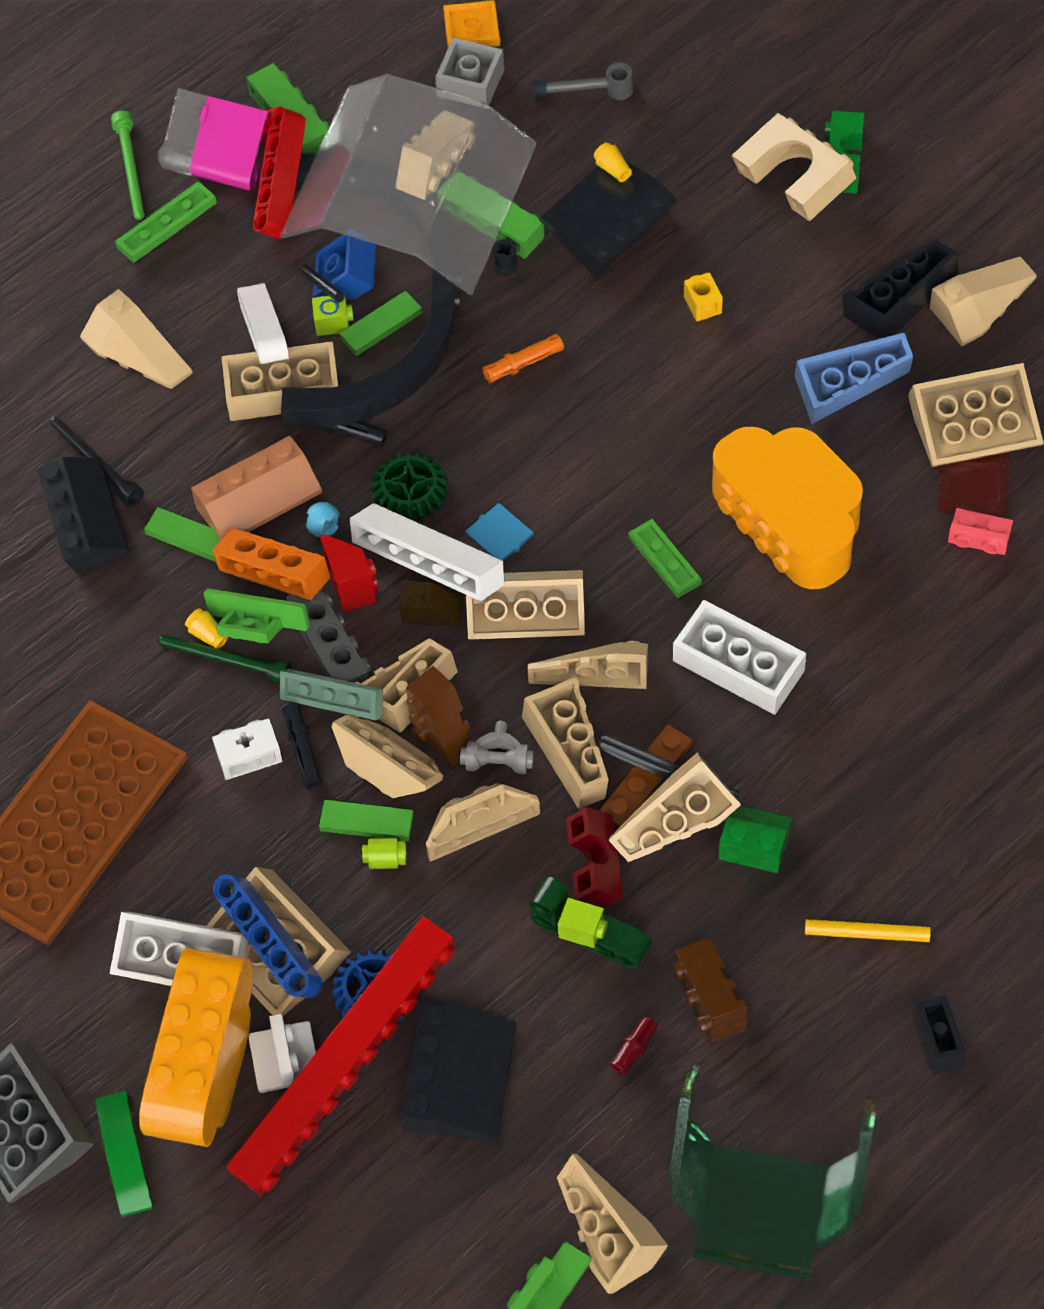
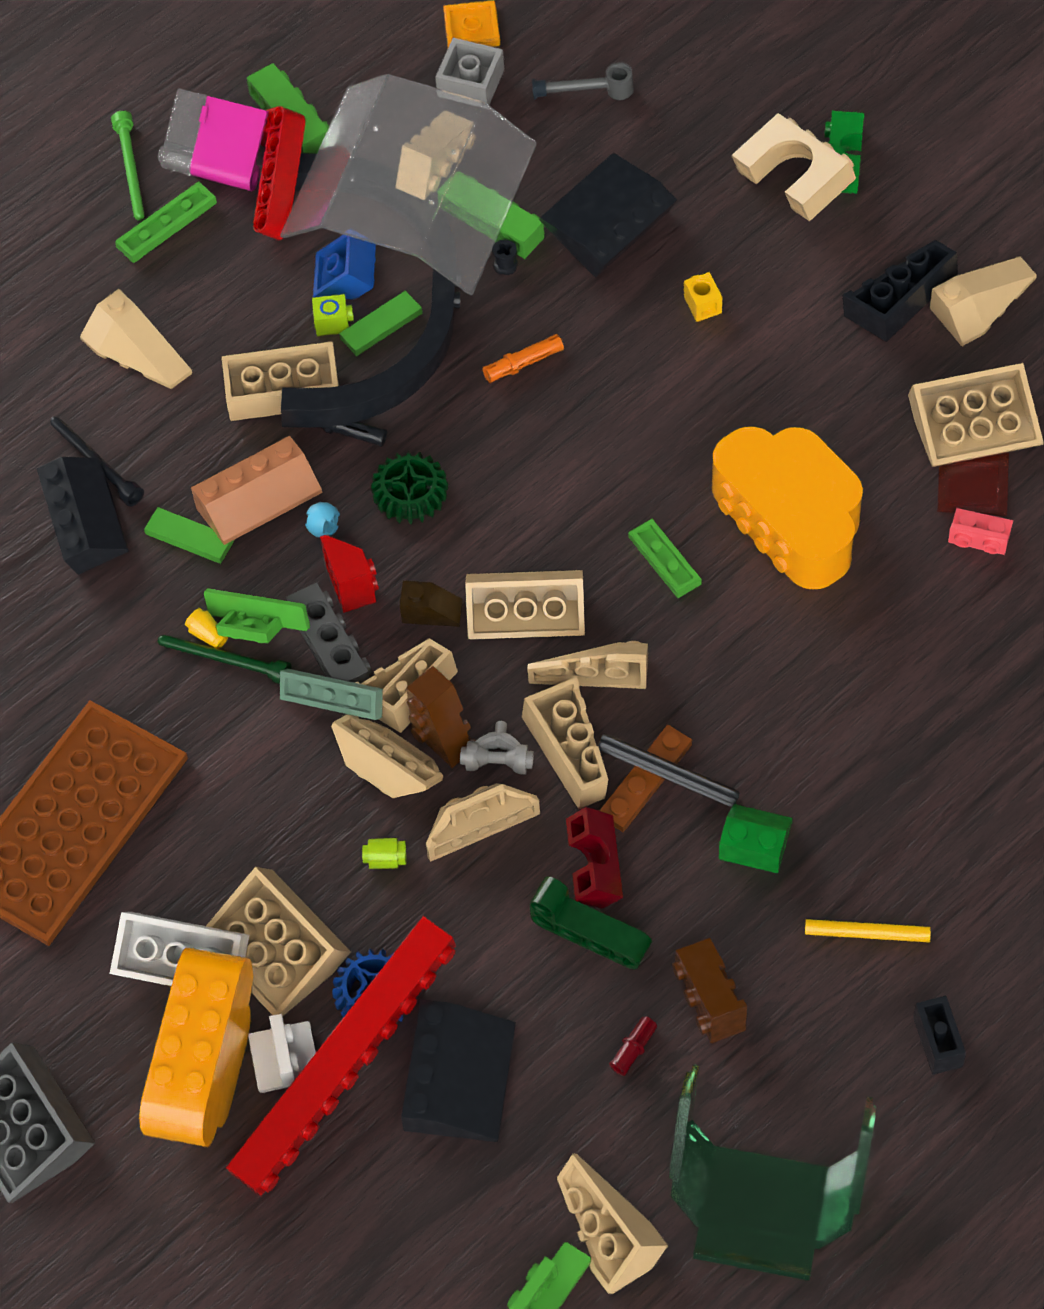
(123, 1154): green slope -> none
(261, 753): white brick -> none
(262, 323): white beam -> none
(271, 563): orange brick -> none
(279, 940): blue beam -> none
(299, 734): black pin -> none
(322, 283): black bar -> none
(366, 820): bright green tile -> none
(427, 552): white brick -> none
(499, 533): dark azure piece -> none
(582, 923): lime brick -> none
(611, 161): yellow cone -> none
(681, 806): tan wedge -> none
(739, 657): white brick -> none
(850, 373): medium blue wedge -> none

